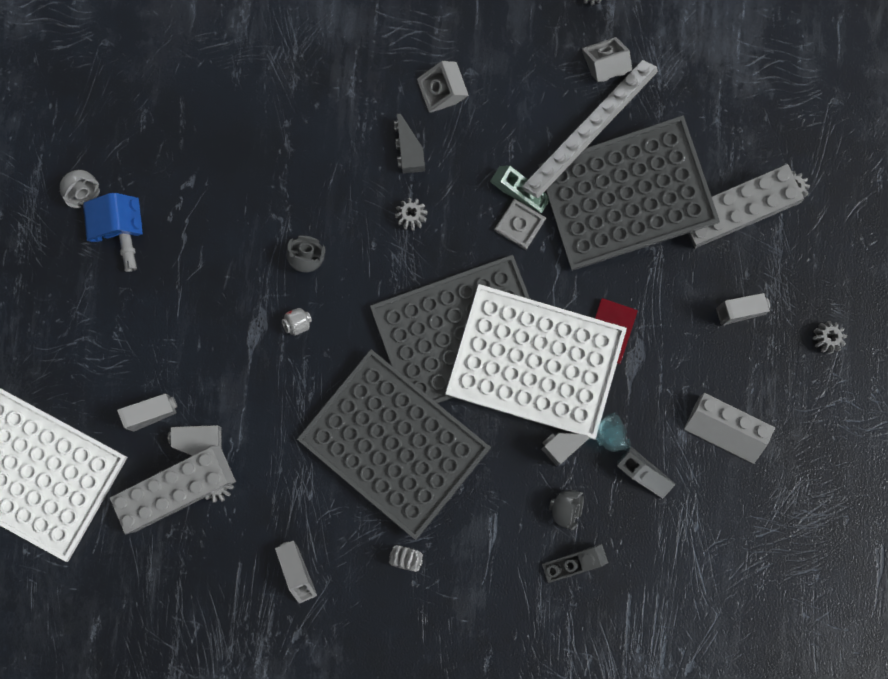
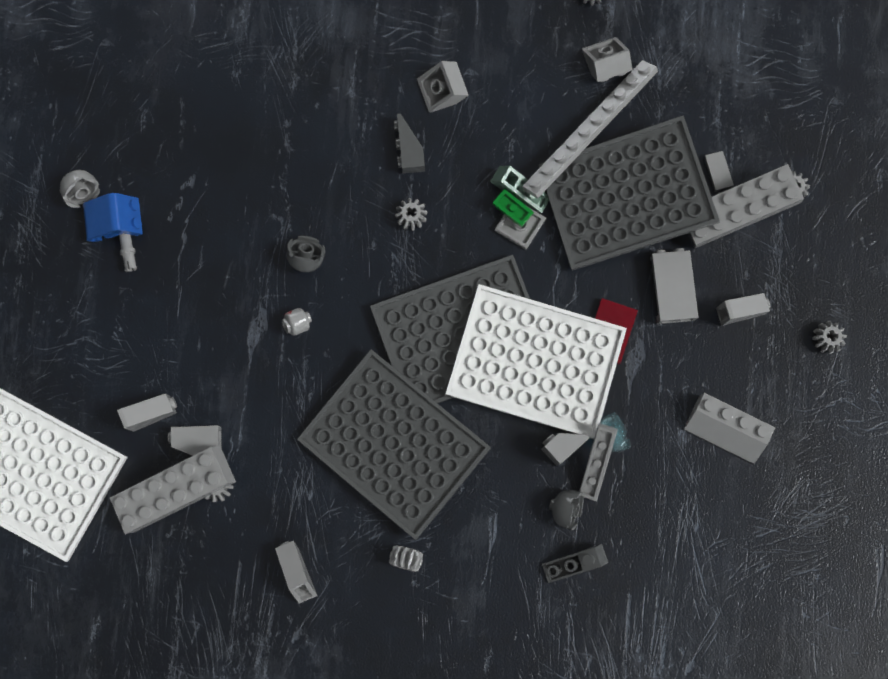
(513, 208): none -> green plate
(598, 461): none -> light grey tile
(645, 473): dark grey slope -> none
(674, 286): none -> light grey panel
(718, 171): none -> light grey tile

